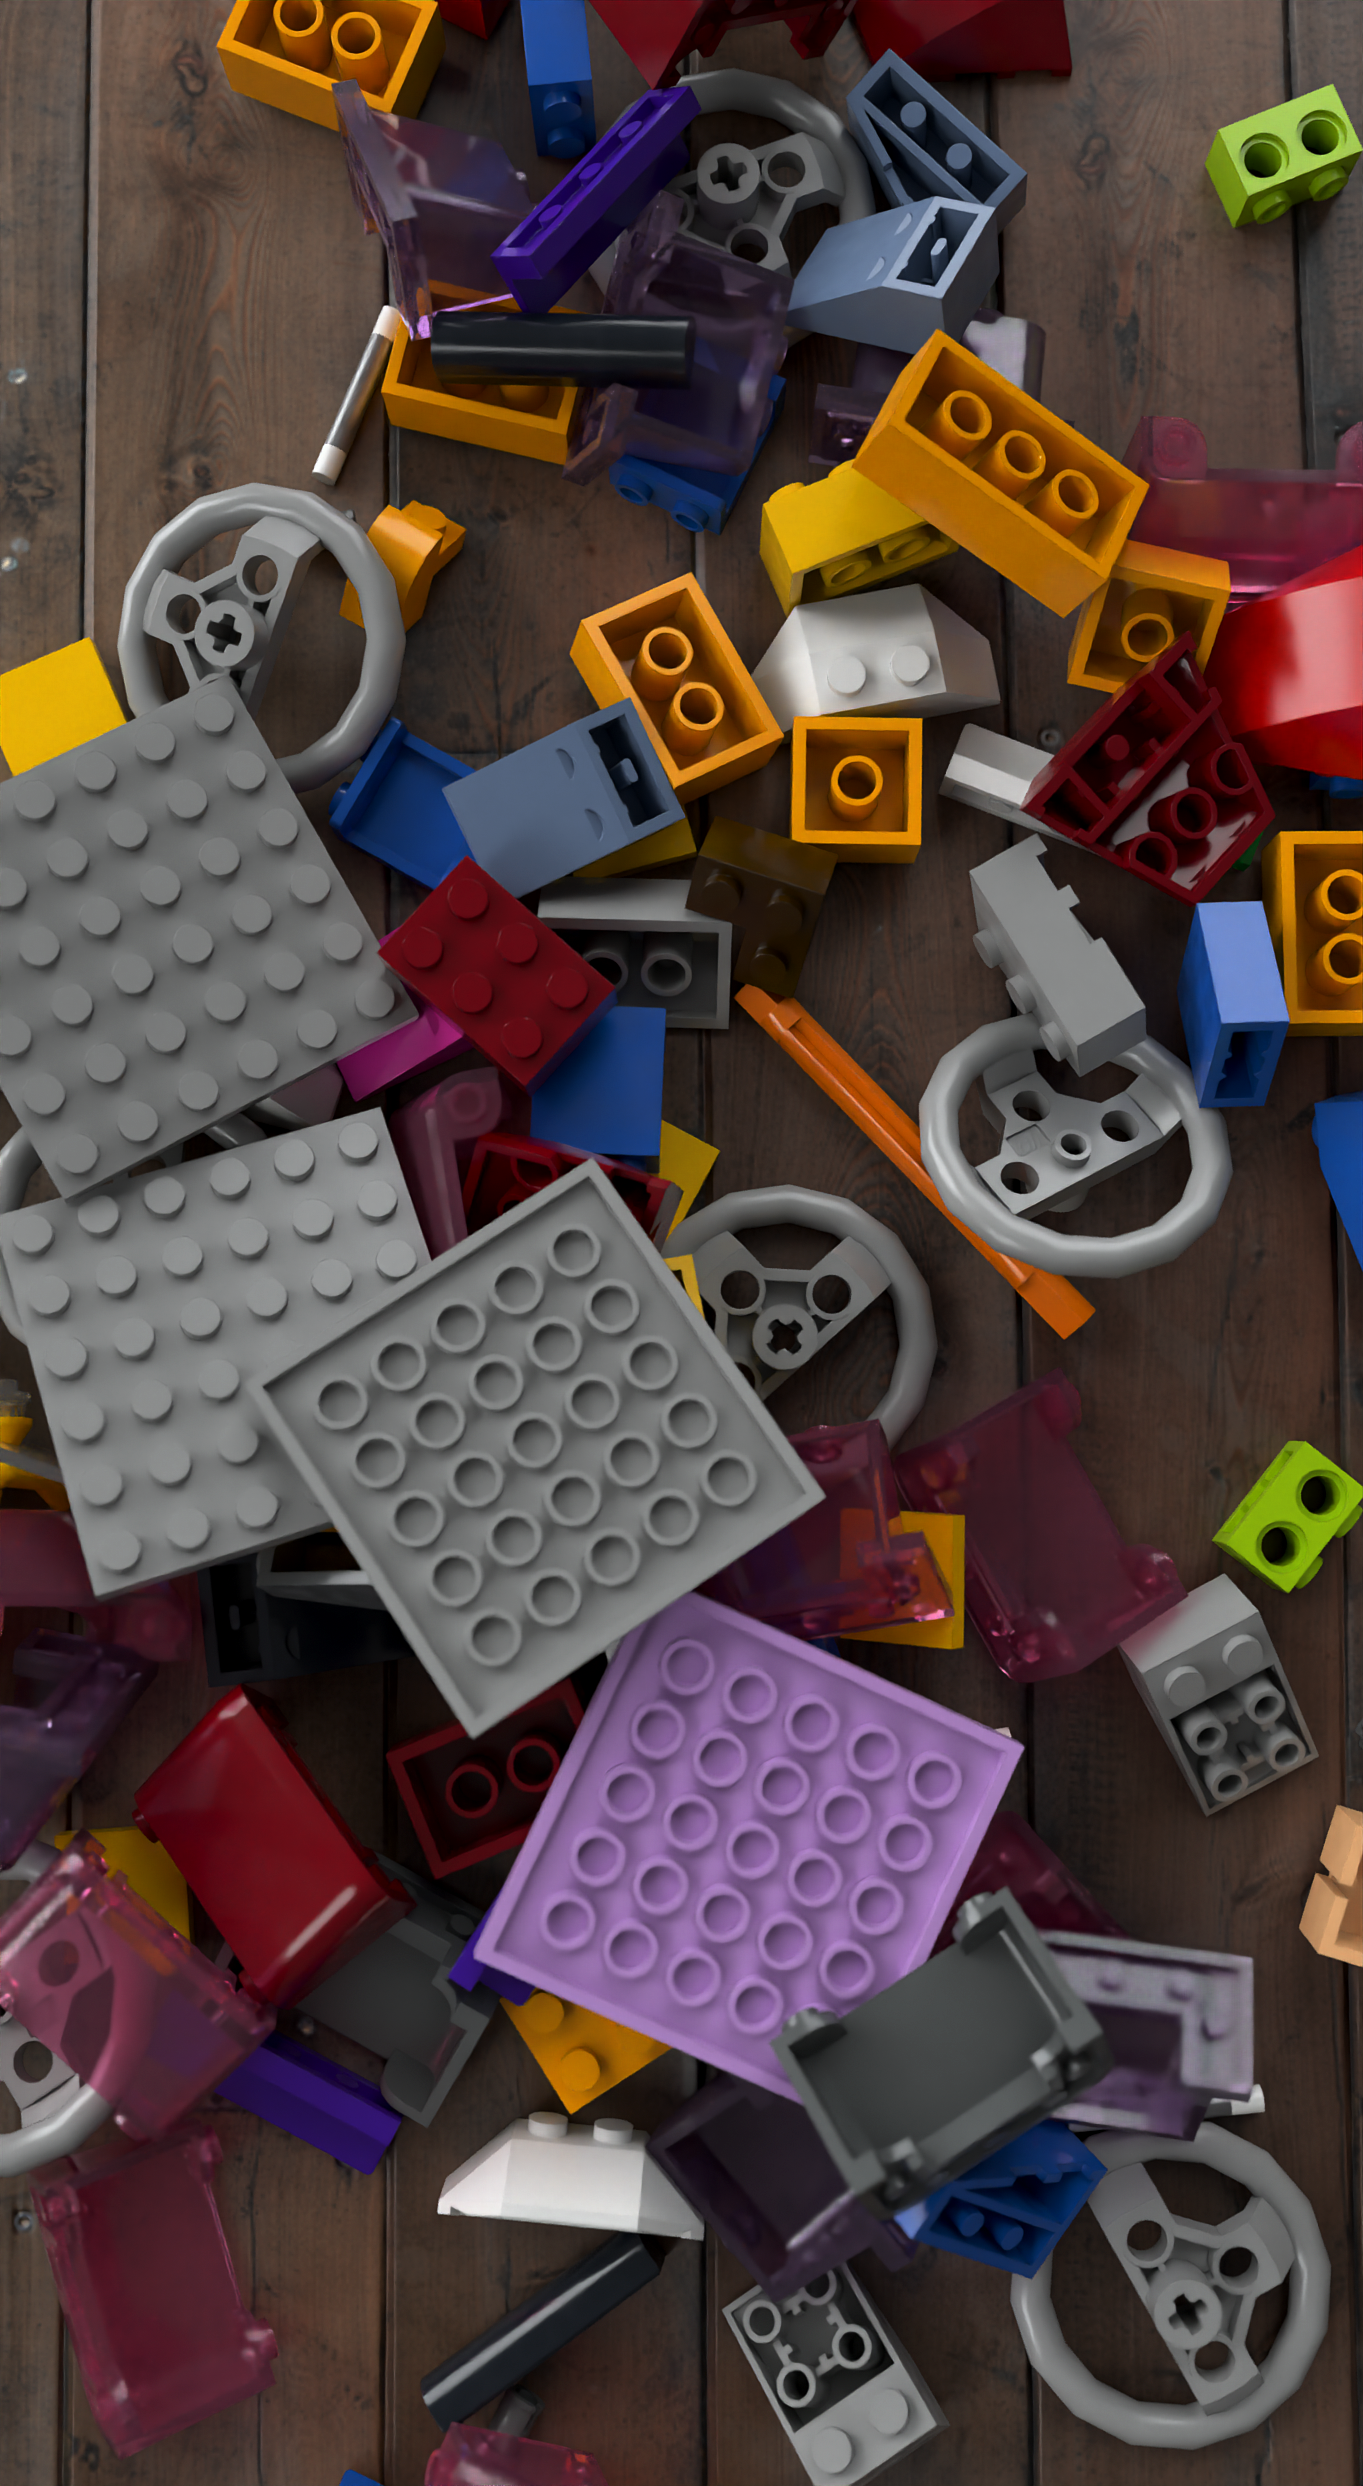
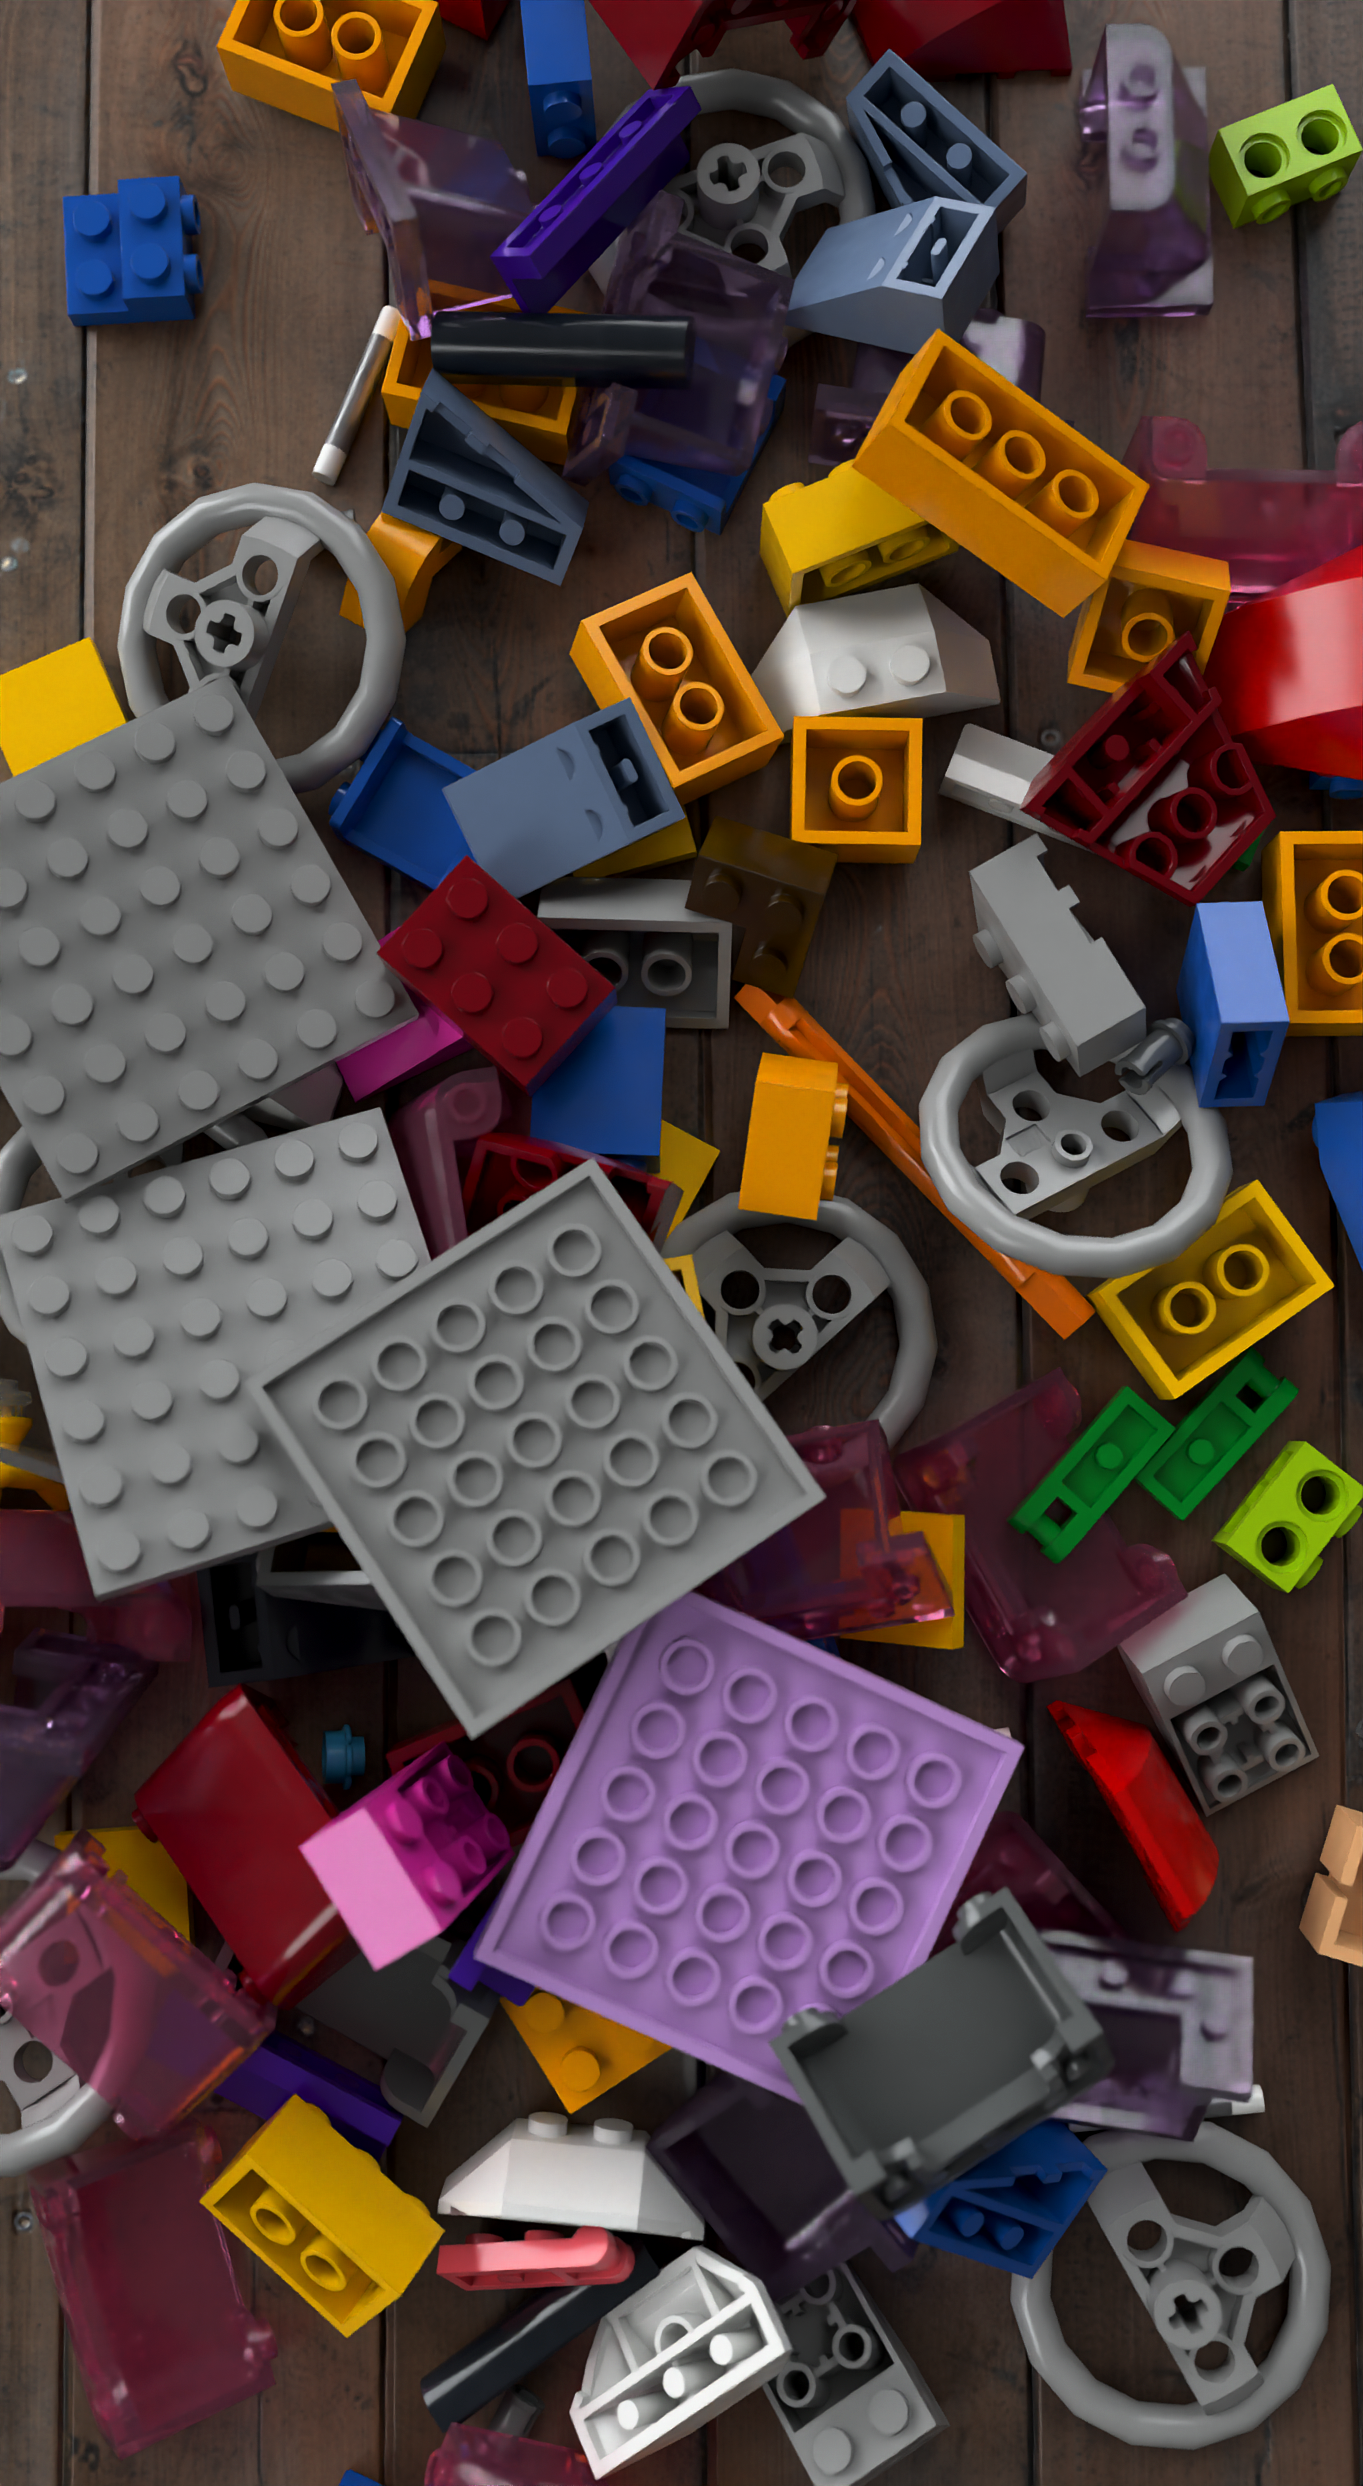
(132, 253): none -> blue plate
(323, 2216): none -> yellow brick
(342, 1756): none -> dark azure plate
(409, 1855): none -> dark pink slope
(483, 487): none -> sand blue wedge
(538, 2261): none -> coral plate
(675, 2359): none -> white wedge
(788, 1136): none -> light orange brick
(1092, 1473): none -> green plate
(1147, 1806): none -> red wedge
(1157, 226): none -> clear purple windscreen
(1165, 1045): none -> dark grey pin
(1214, 1297): none -> yellow brick
(1214, 1435): none -> green plate

